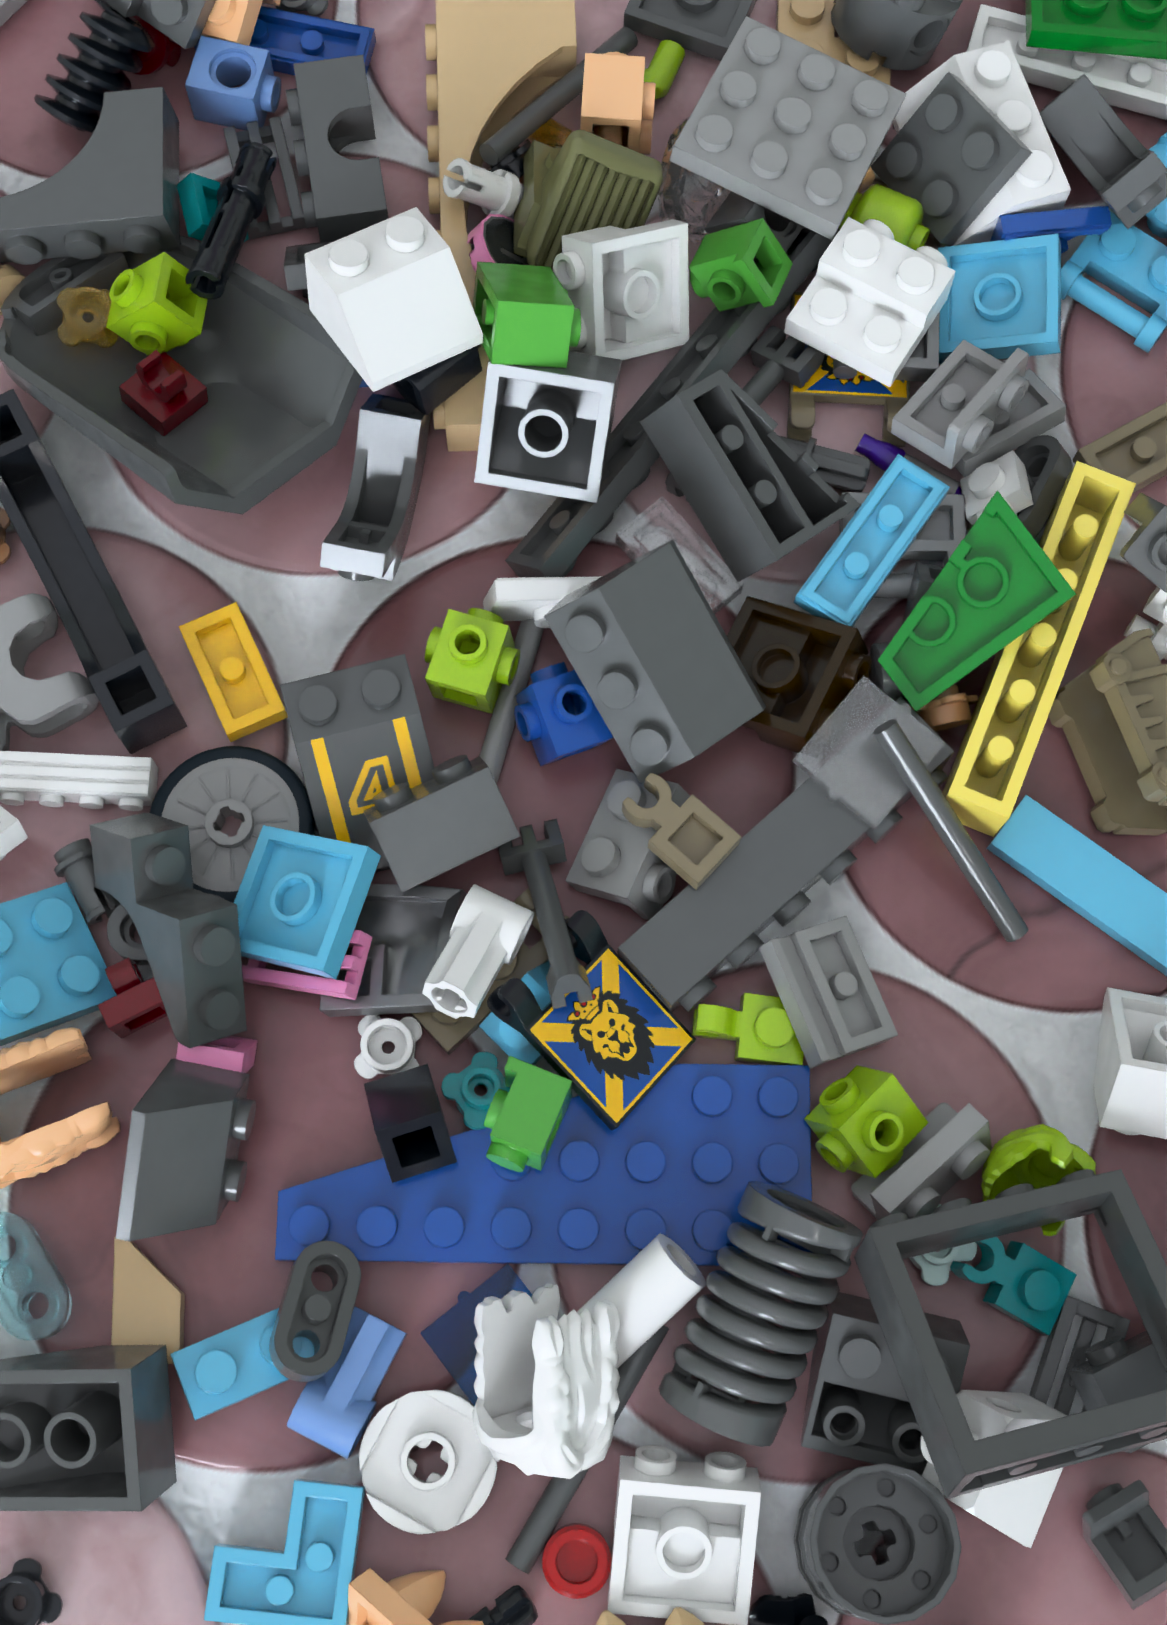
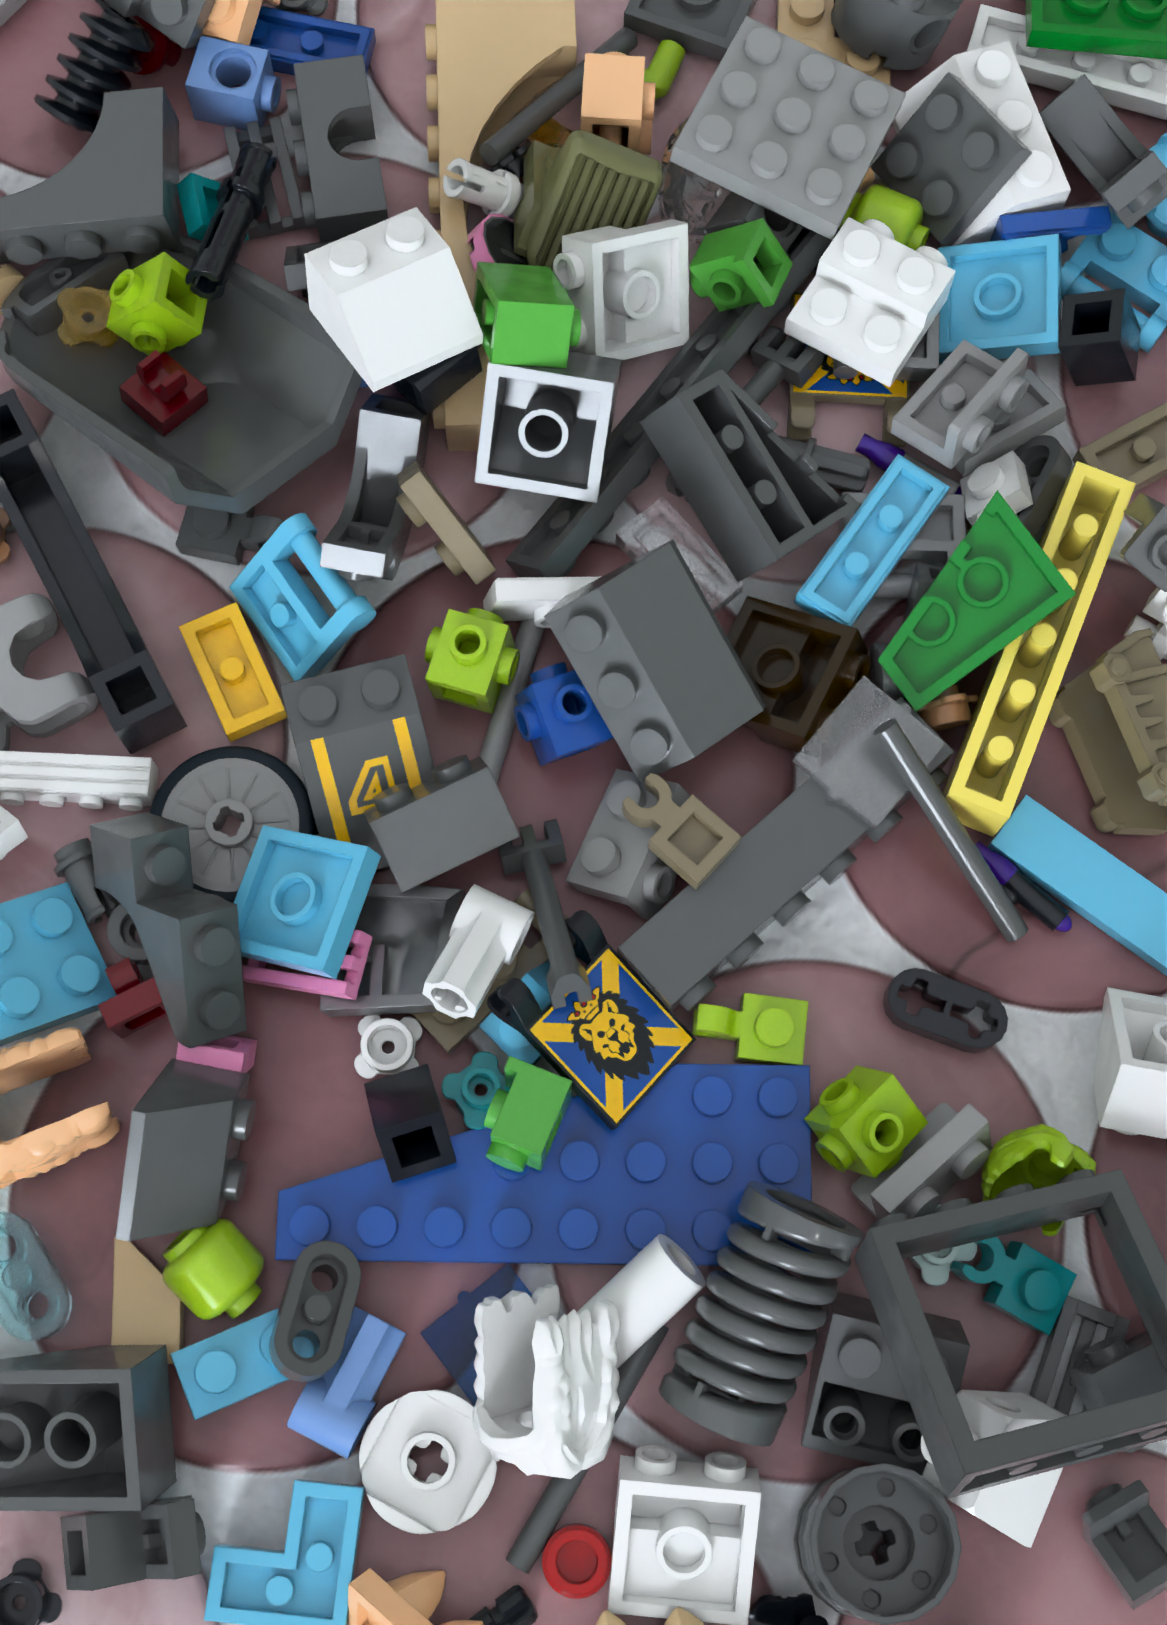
(133, 1546): none -> dark grey brick
(213, 1270): none -> lime head
(223, 534): none -> dark grey plate
(286, 607): none -> medium azure plate
(426, 503): none -> dark tan plate
(828, 991): light grey plate -> none
(950, 996): none -> black beam
(1026, 892): none -> black piece
(1099, 337): none -> black brick

